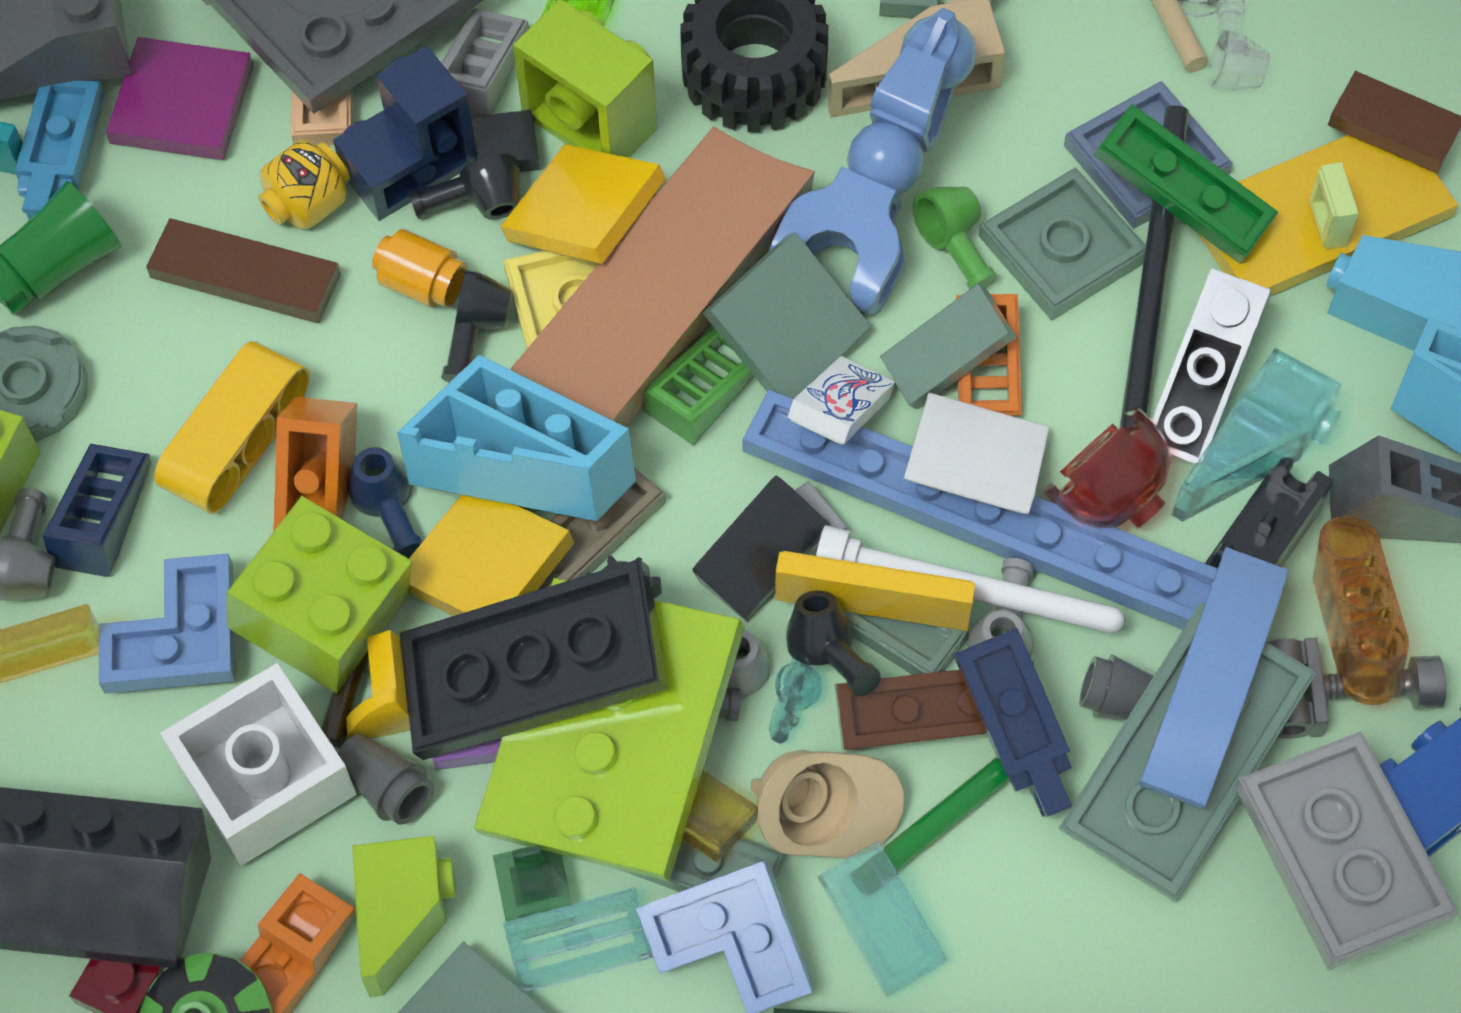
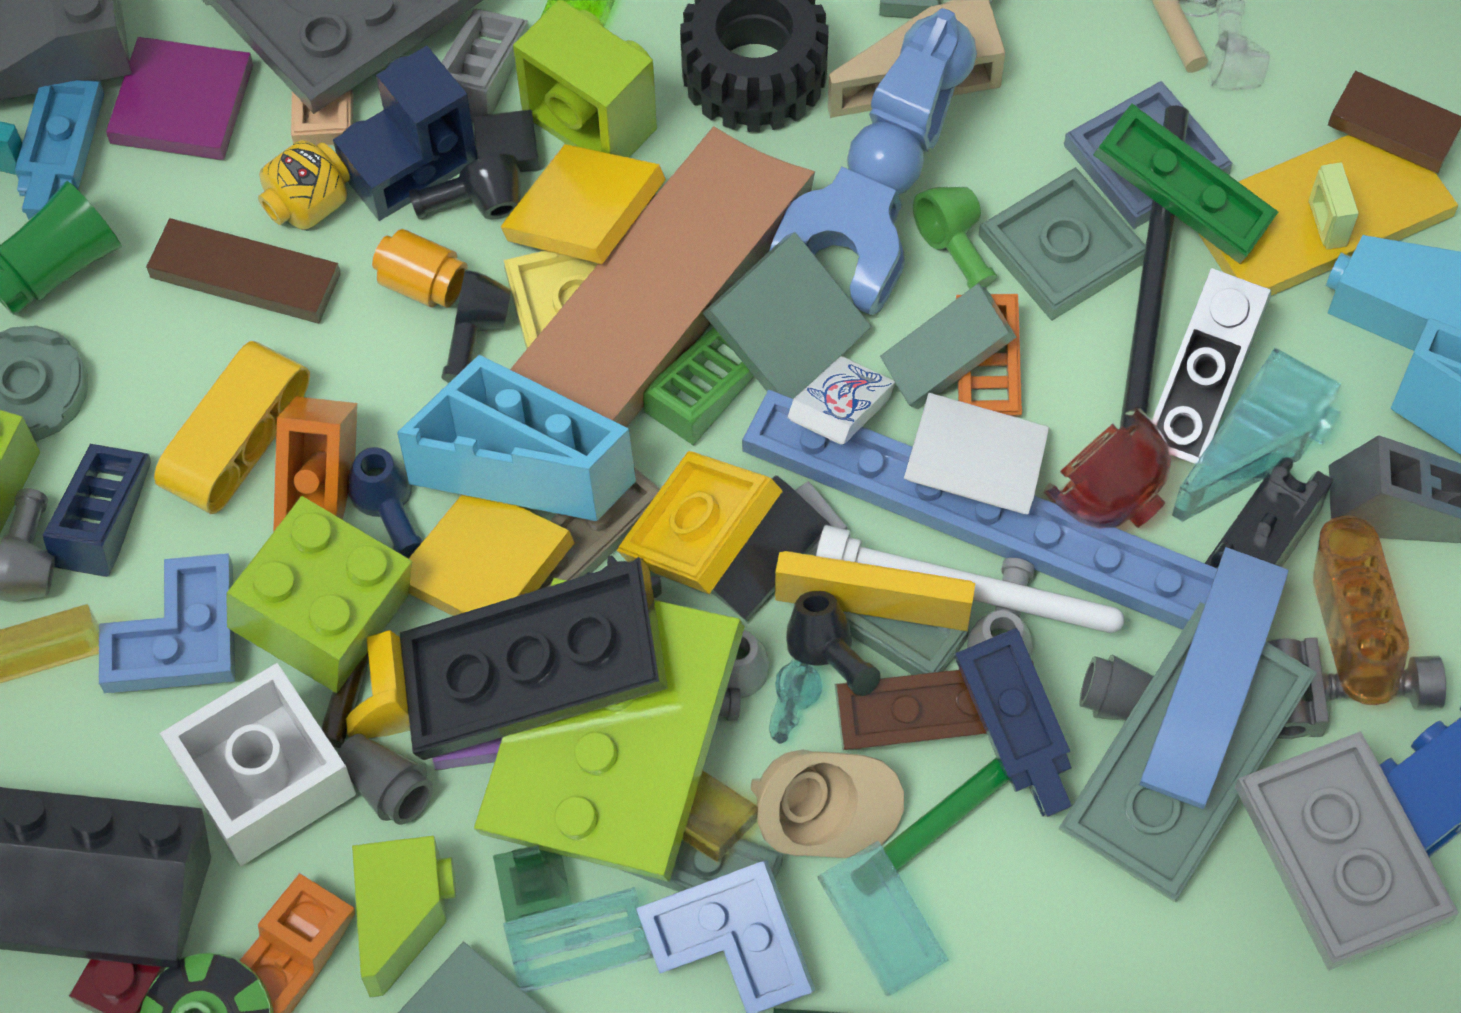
(700, 521): none -> yellow tile

